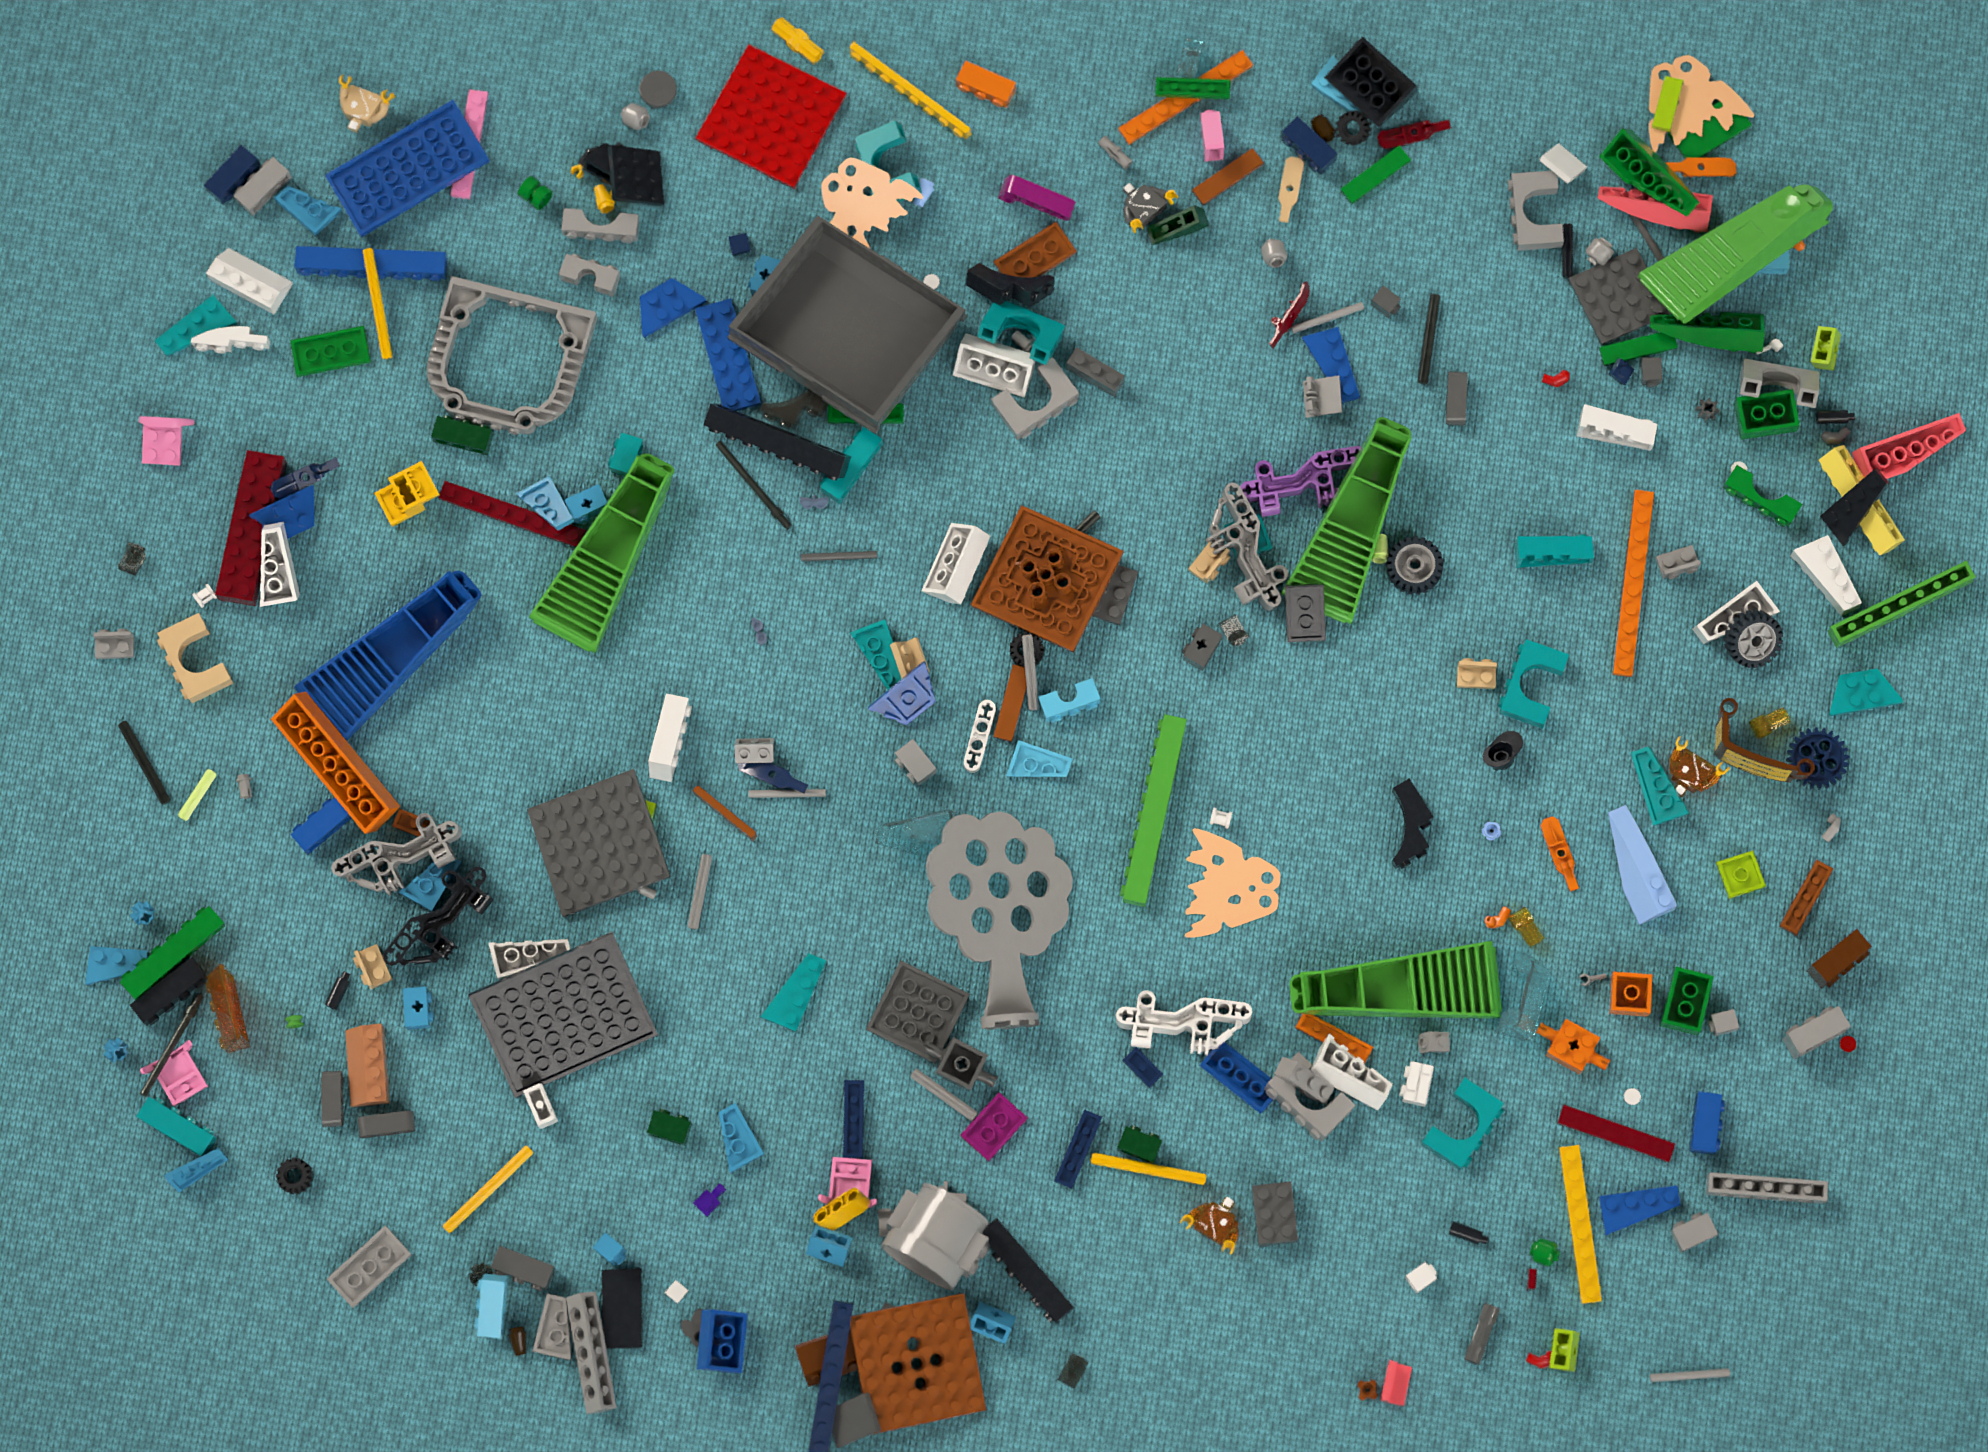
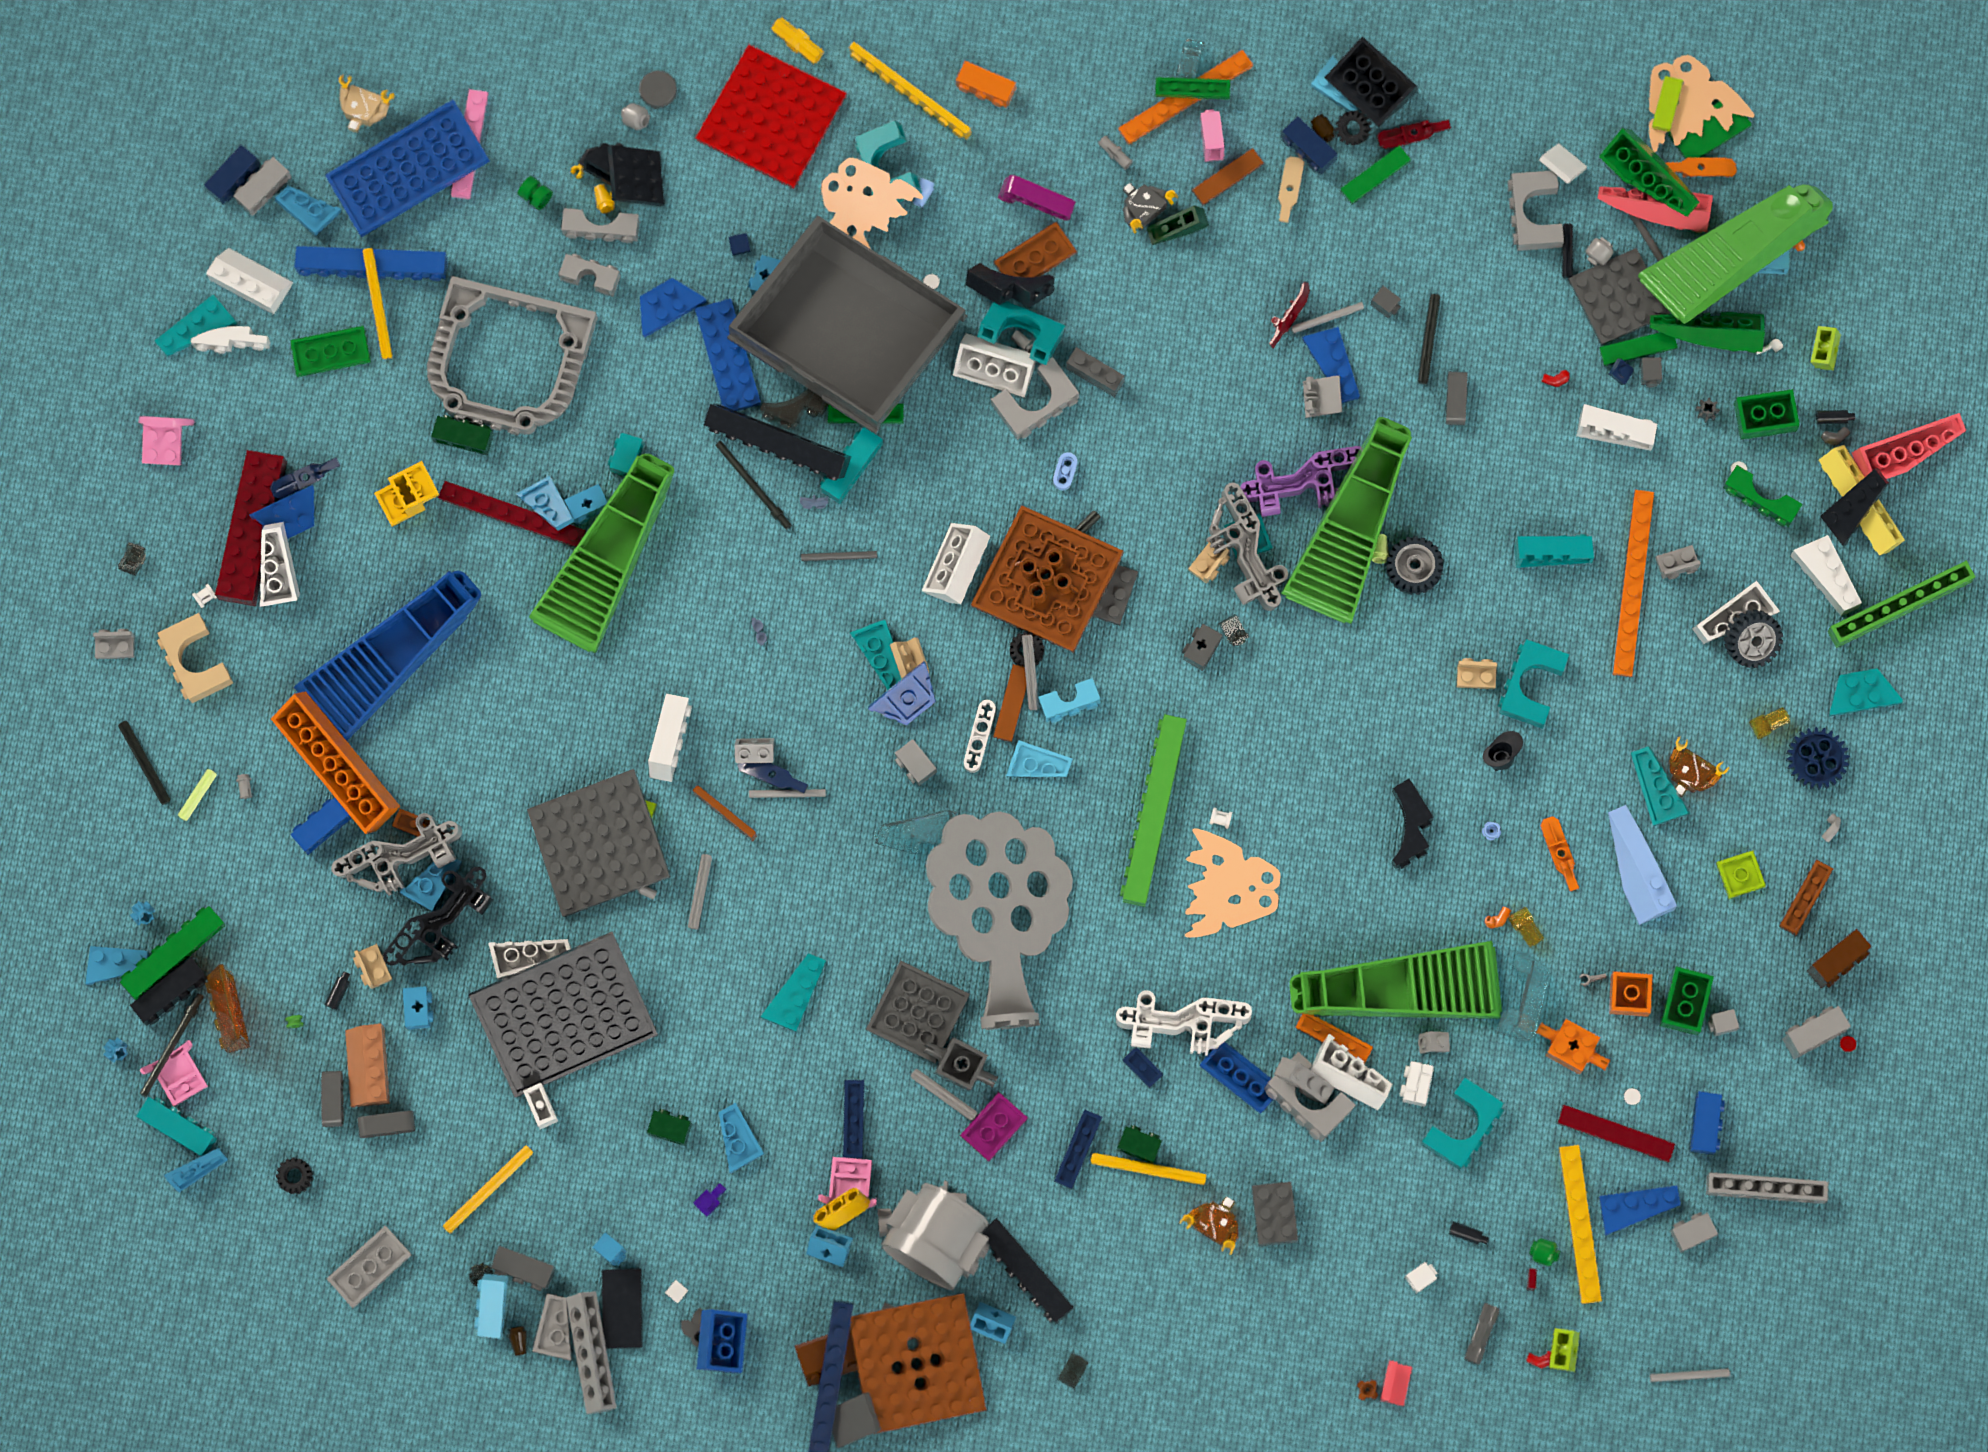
(1065, 472): none -> light blue plate
(1274, 253): light grey head -> none
(1305, 612): tile -> none
(1749, 761): reddish brown panel -> none
(1802, 381): light grey arch -> none

